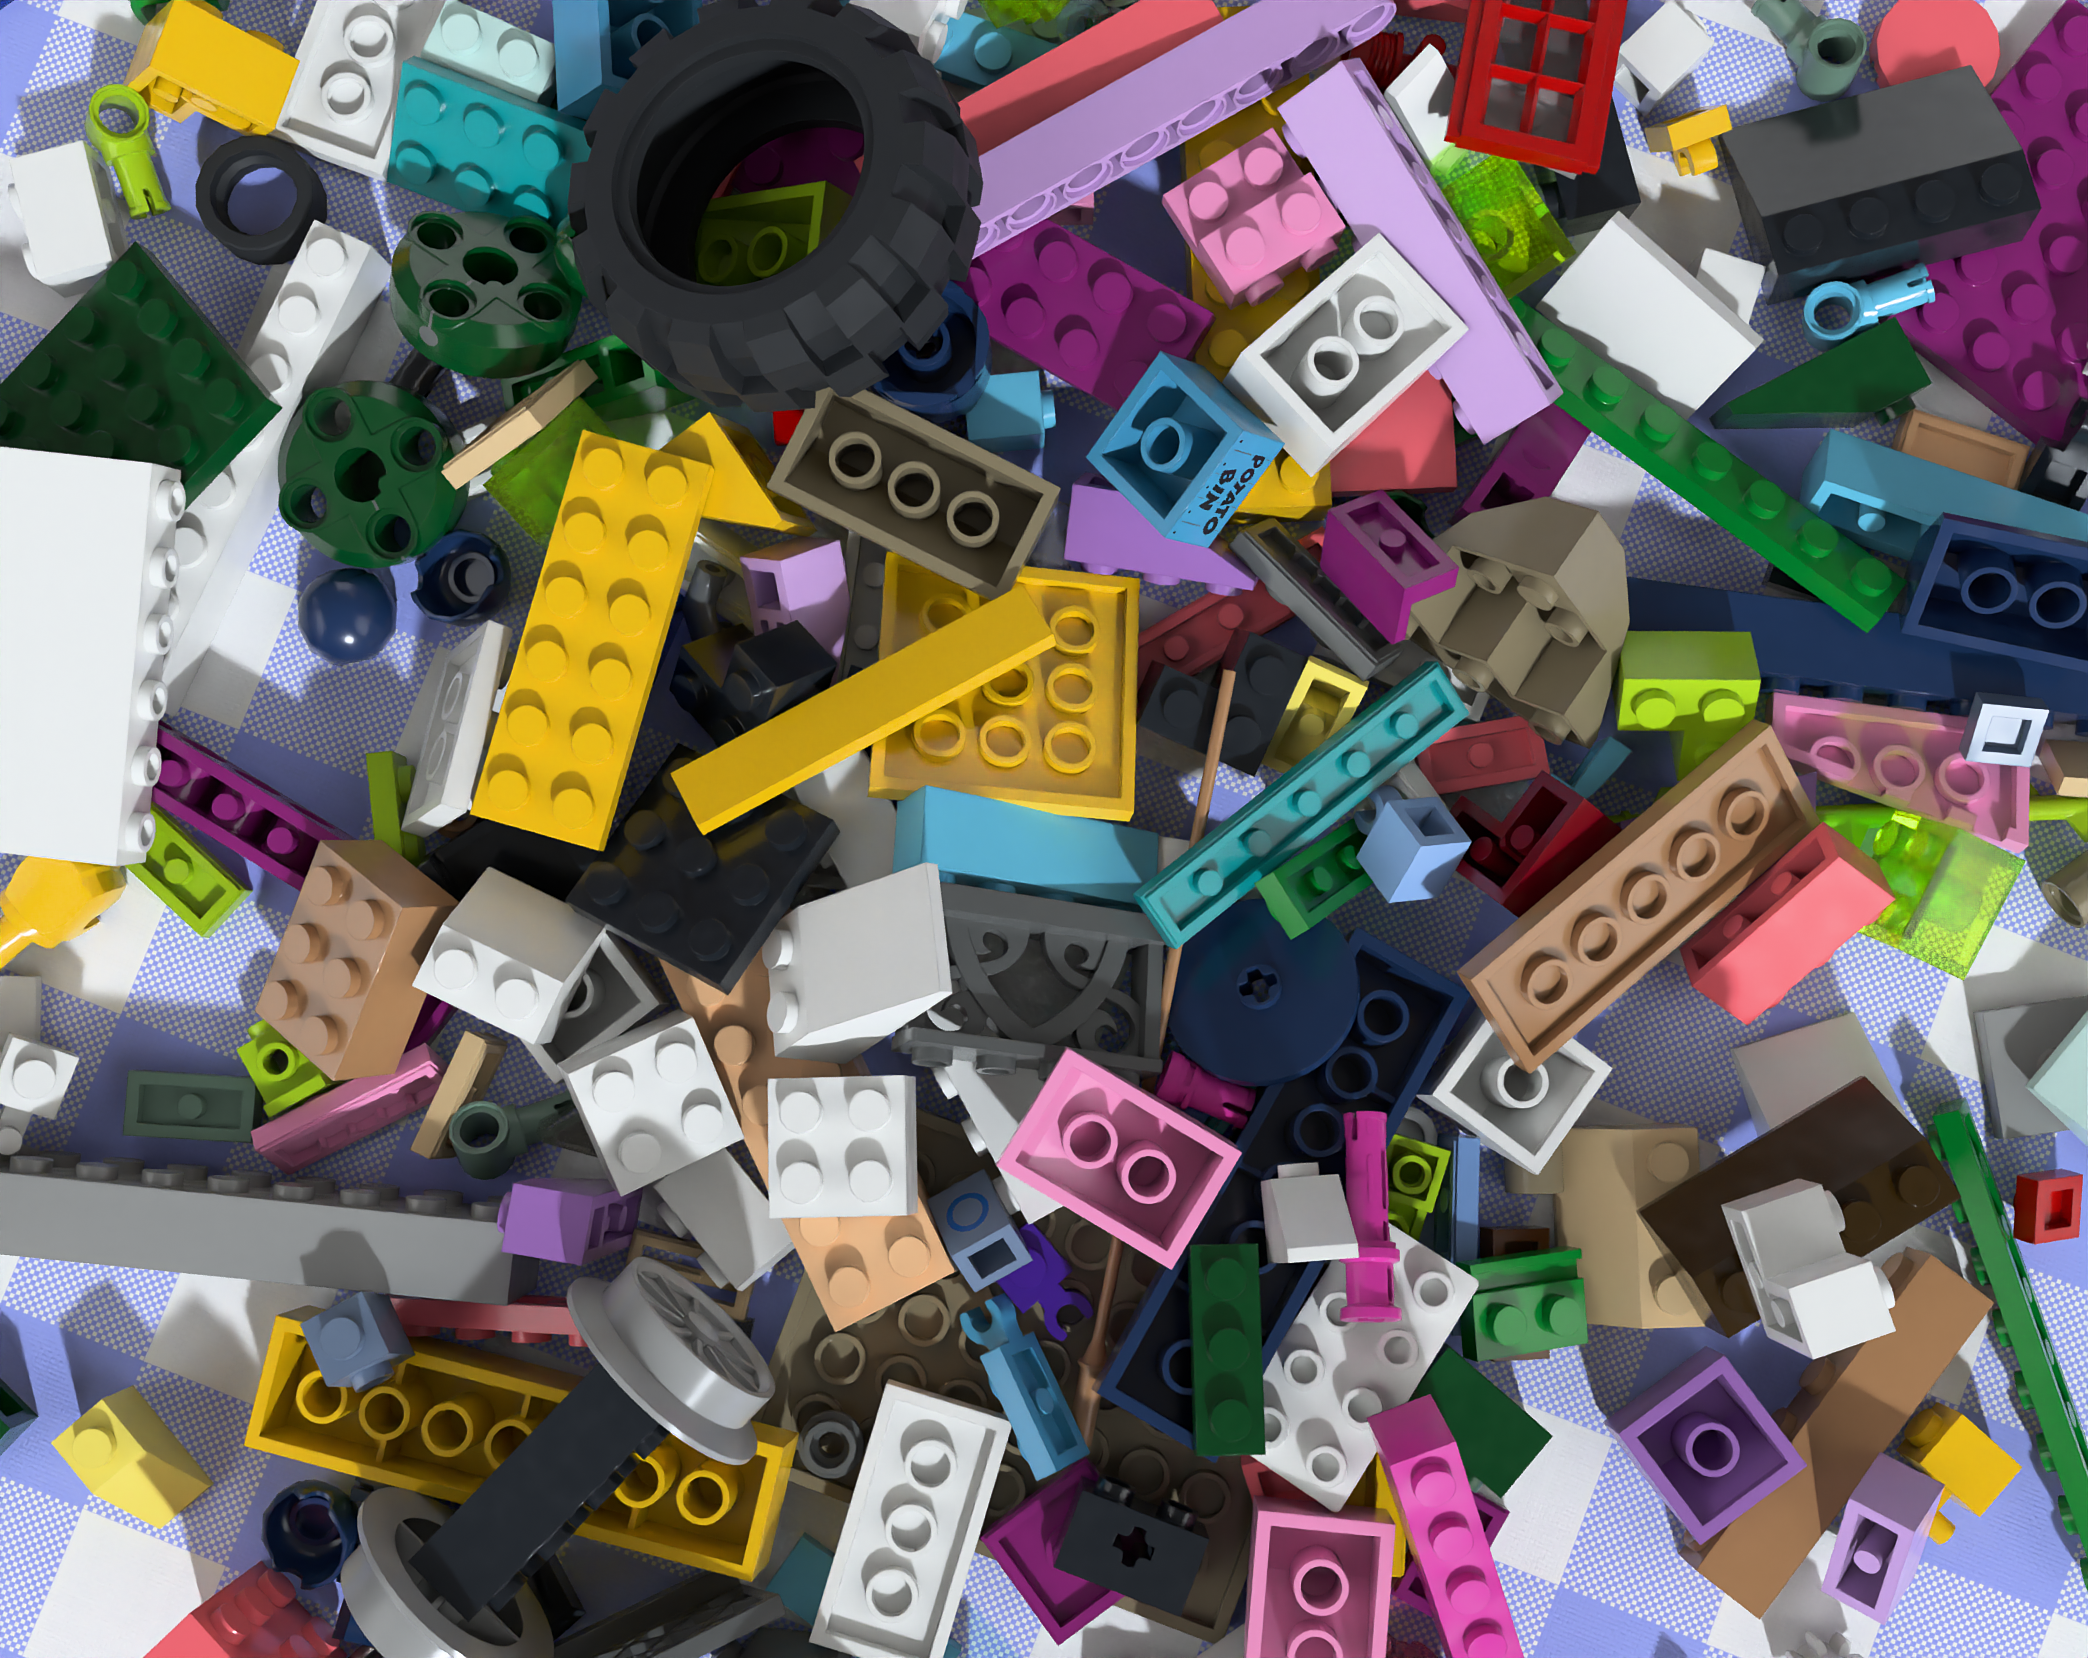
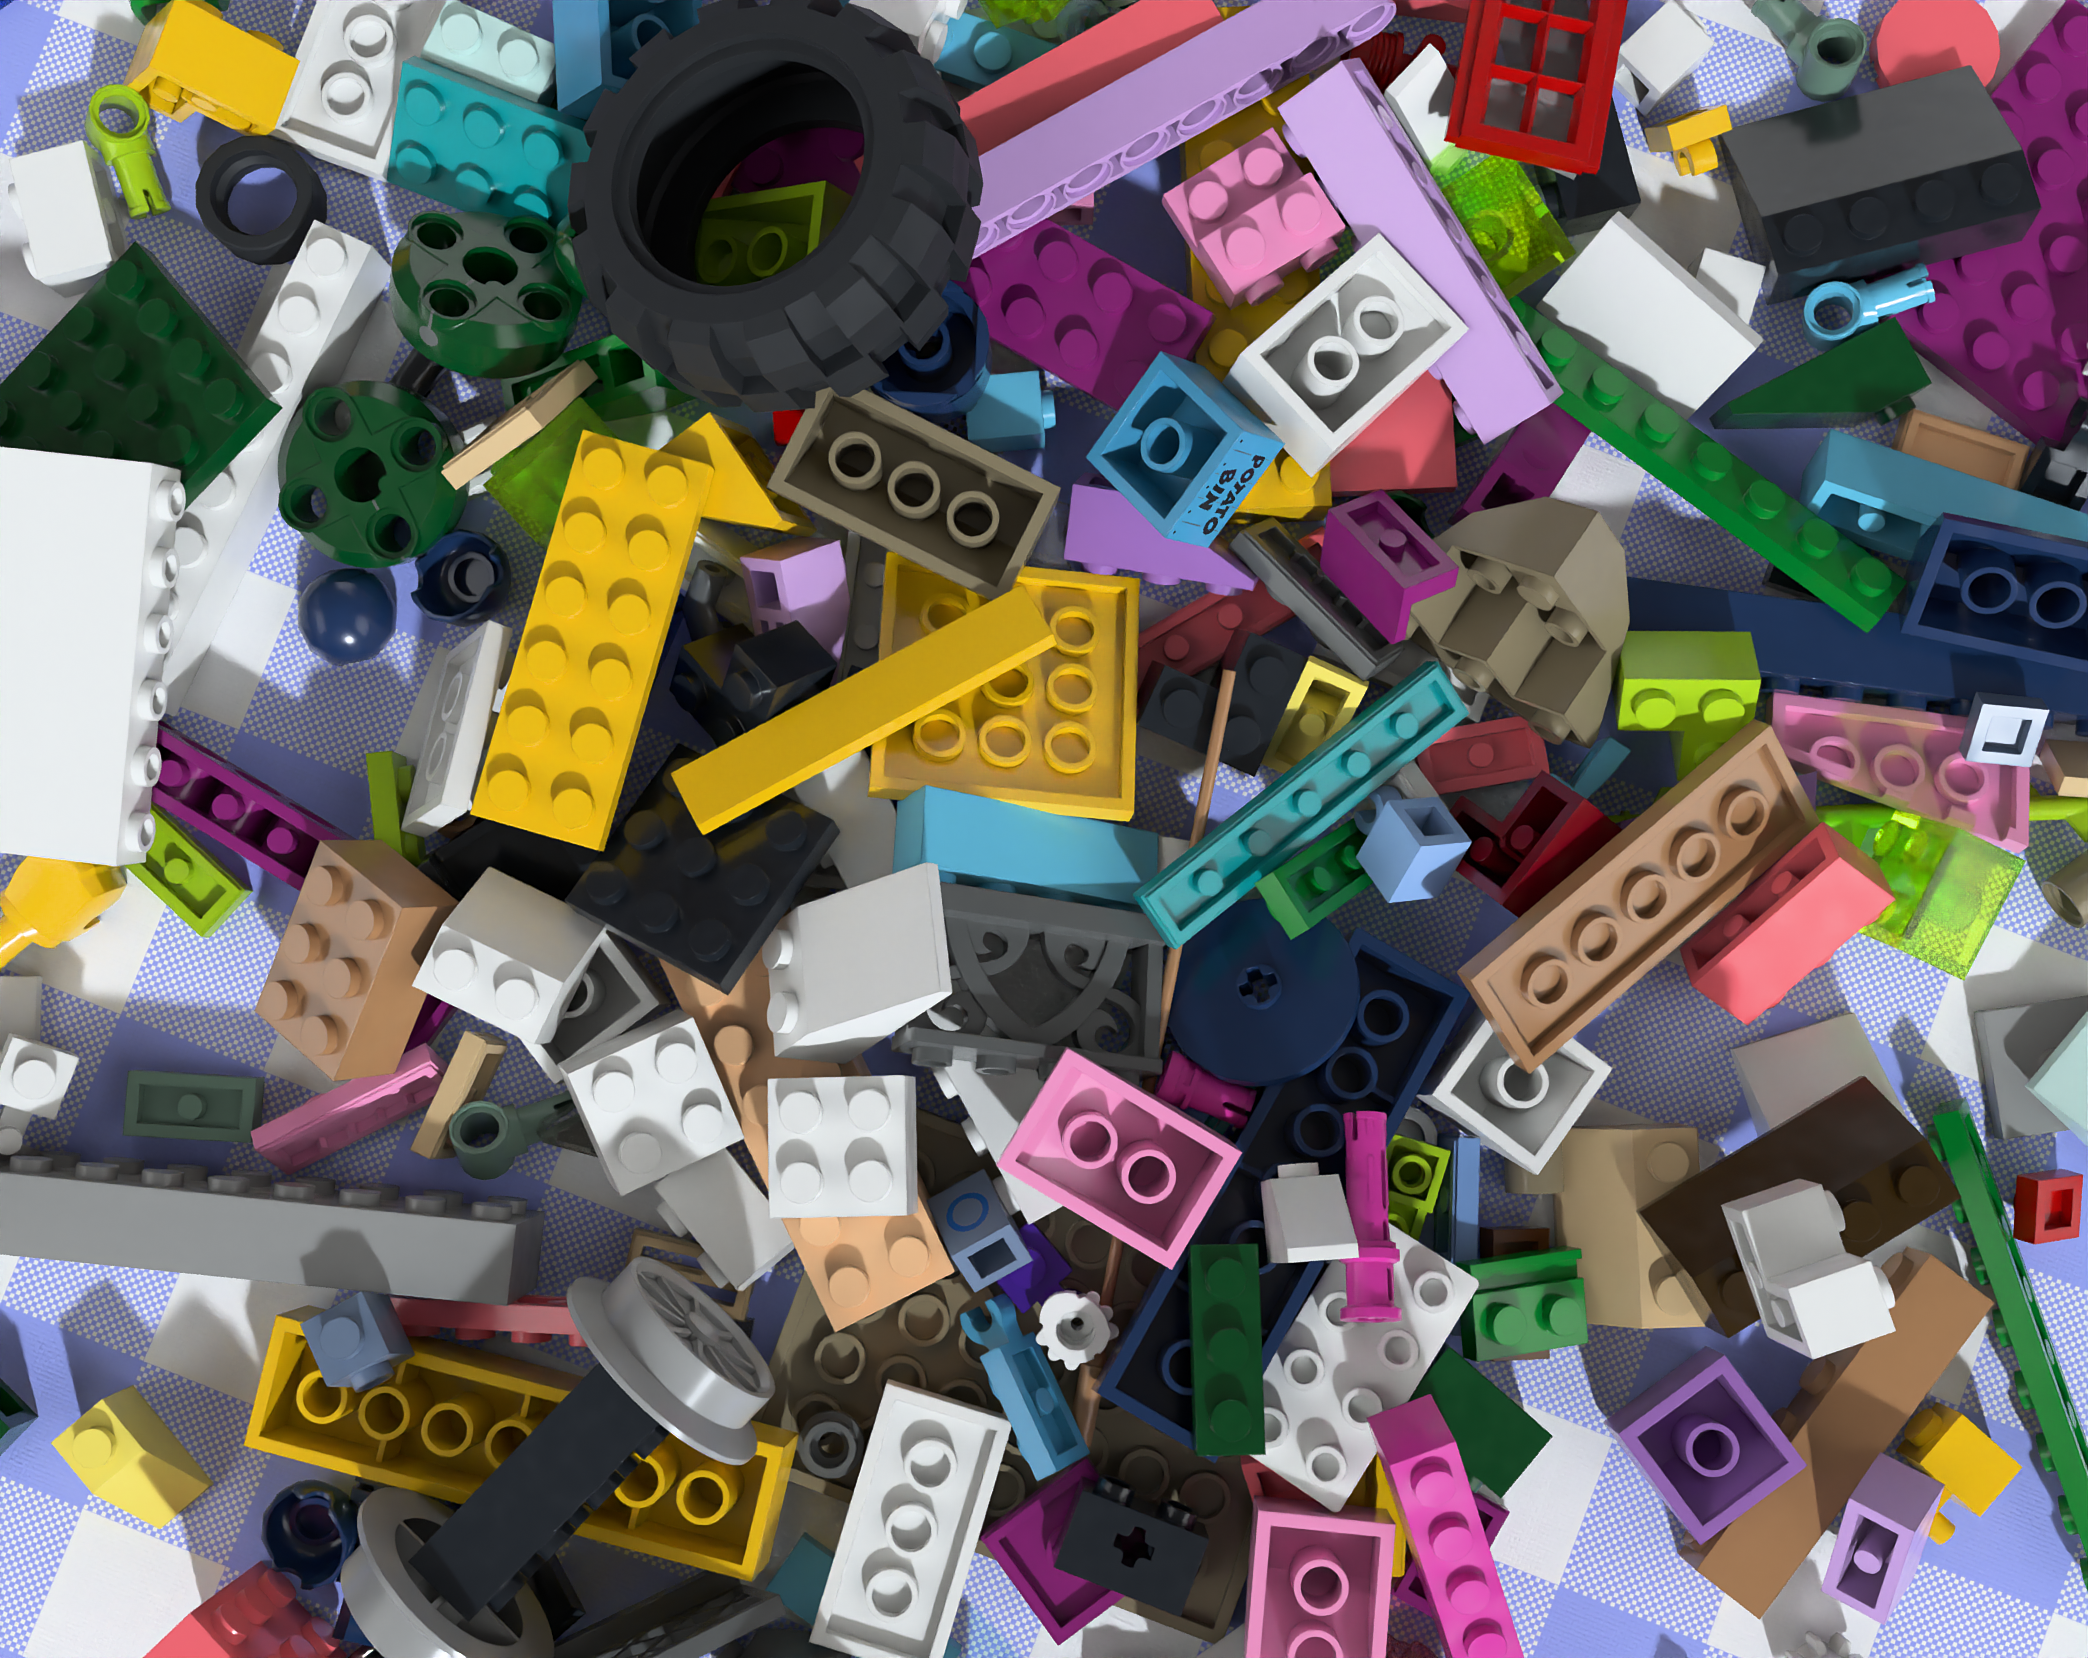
(287, 1089): lime brick -> none
(567, 1219): medium lavender slope -> none
(1073, 1342): none -> white animal

